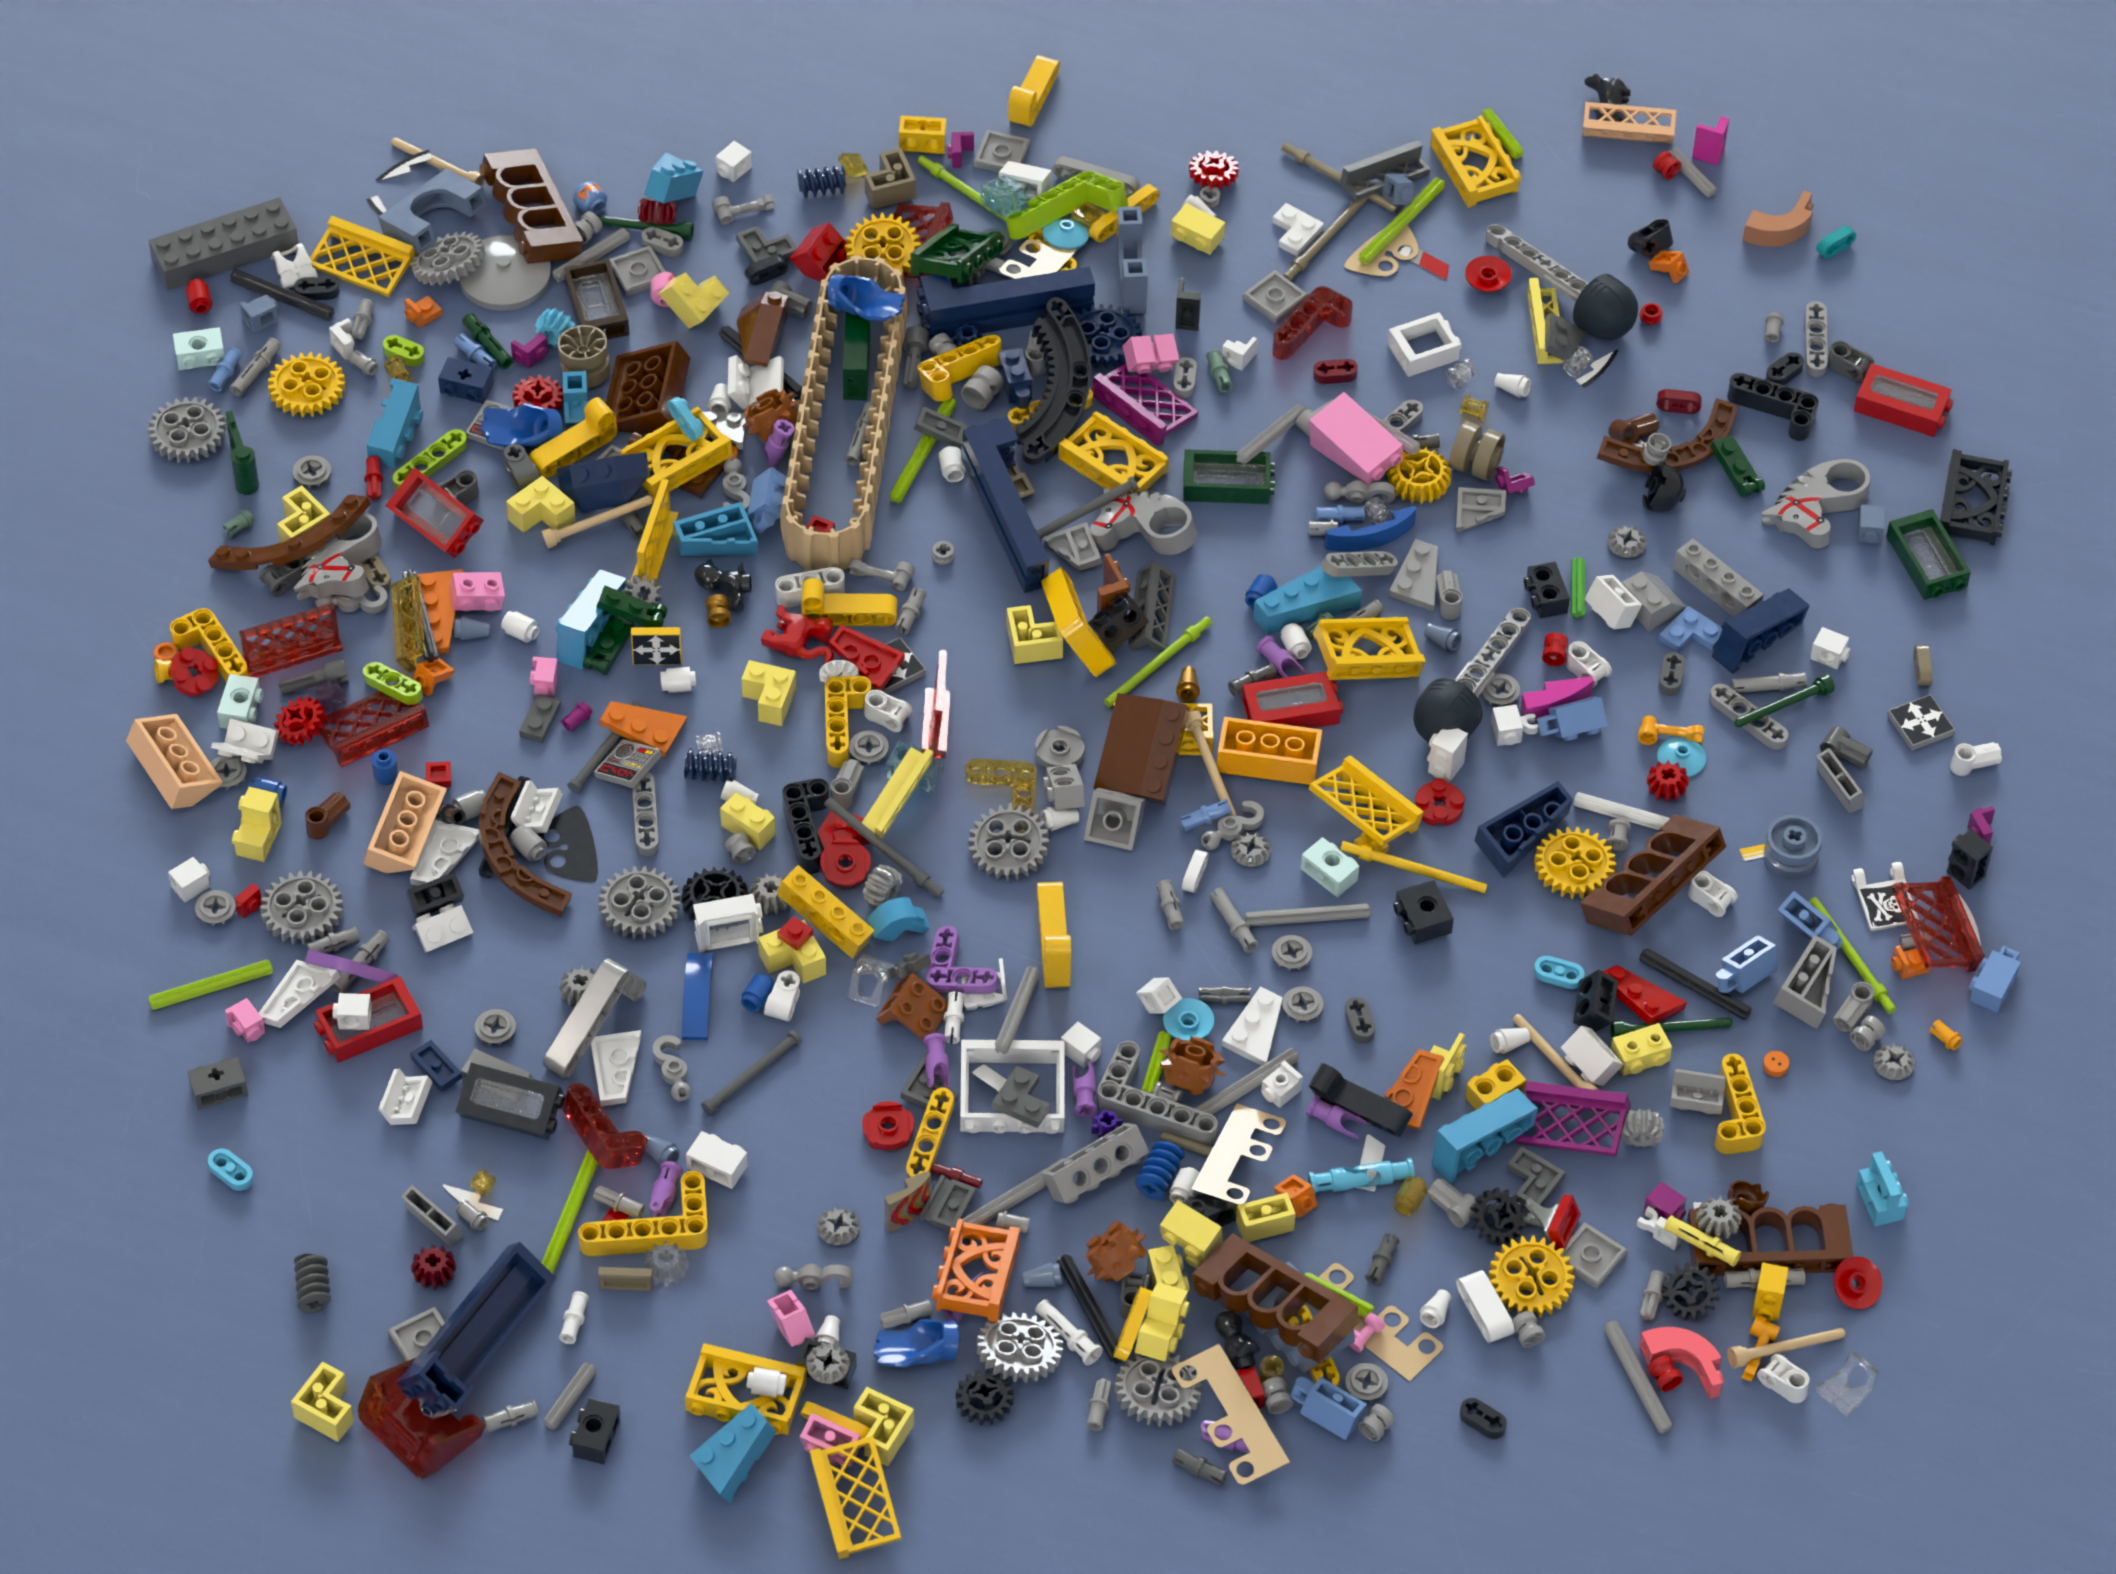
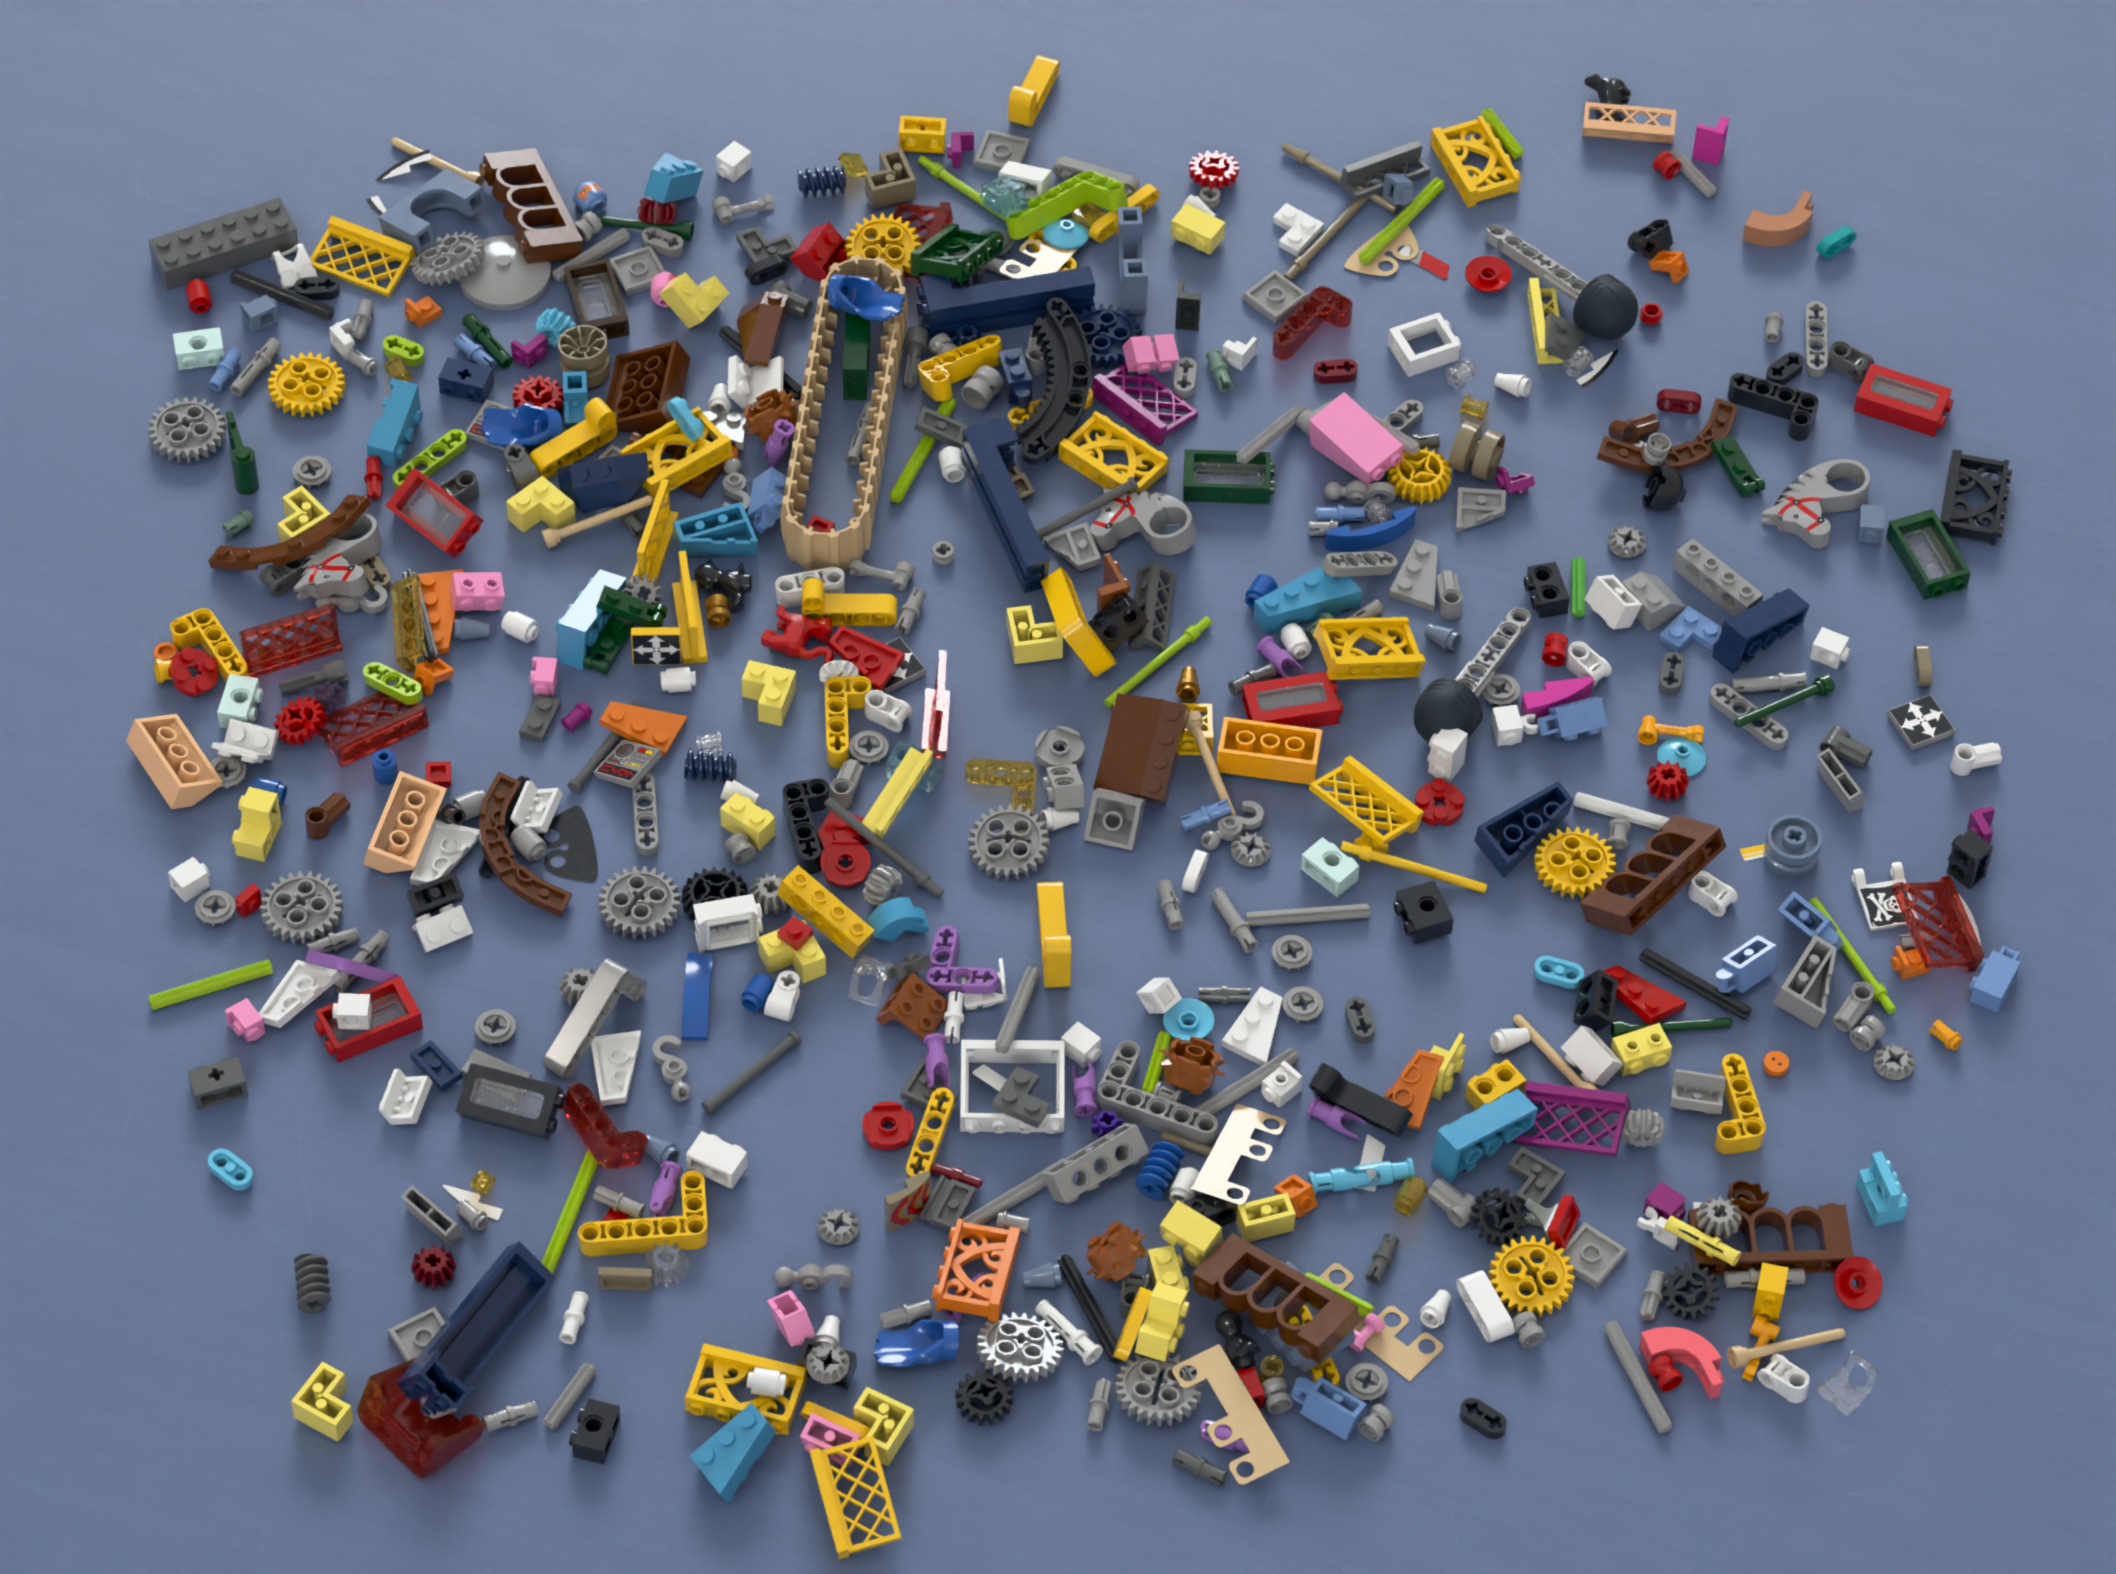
(689, 615): none -> yellow fence

